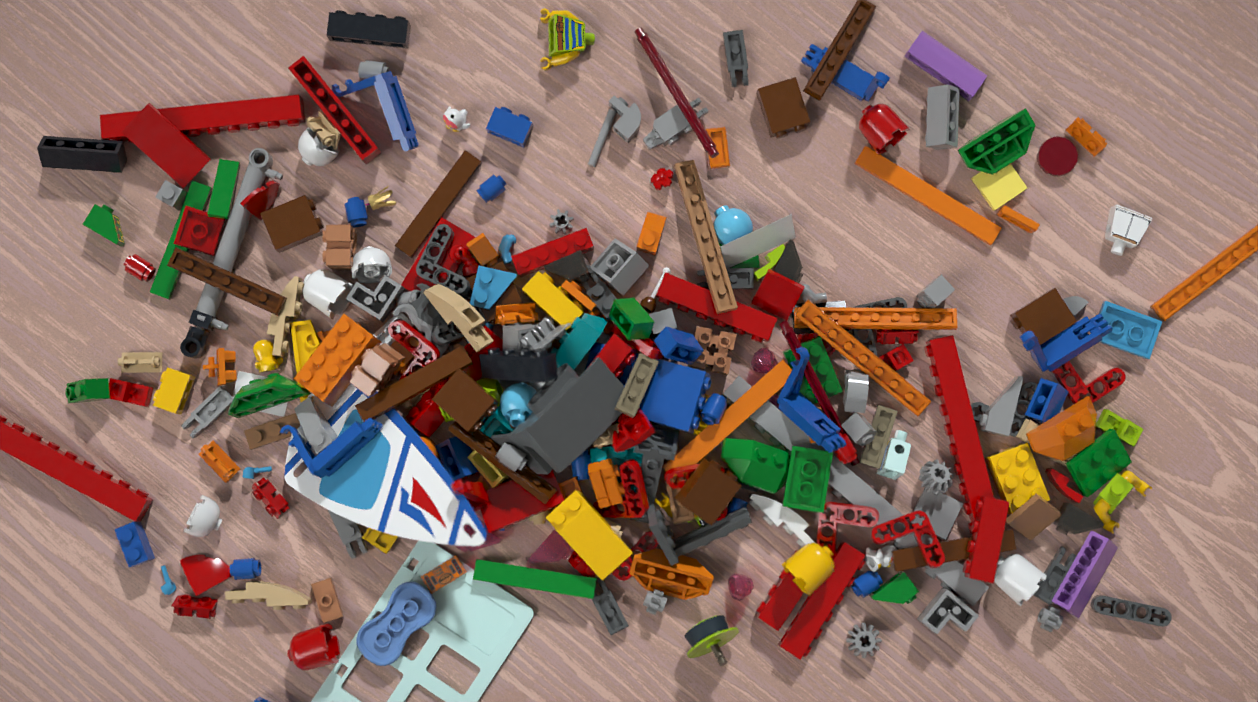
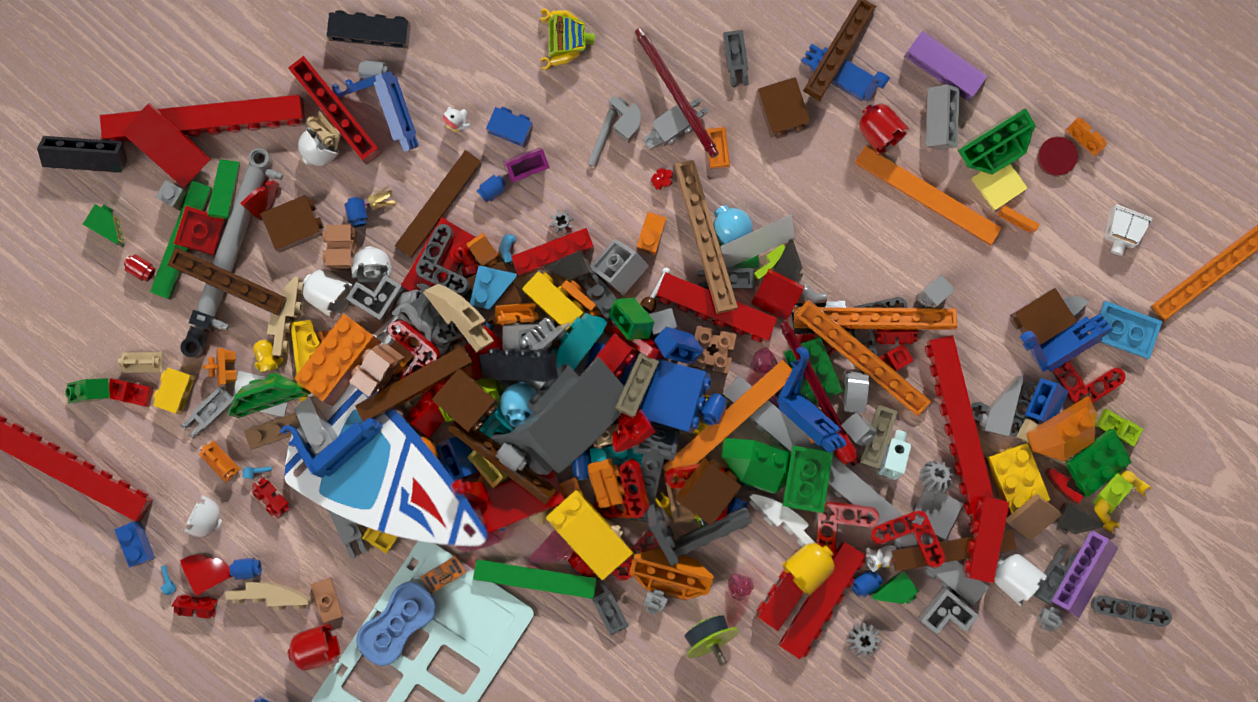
(526, 164): none -> magenta brick

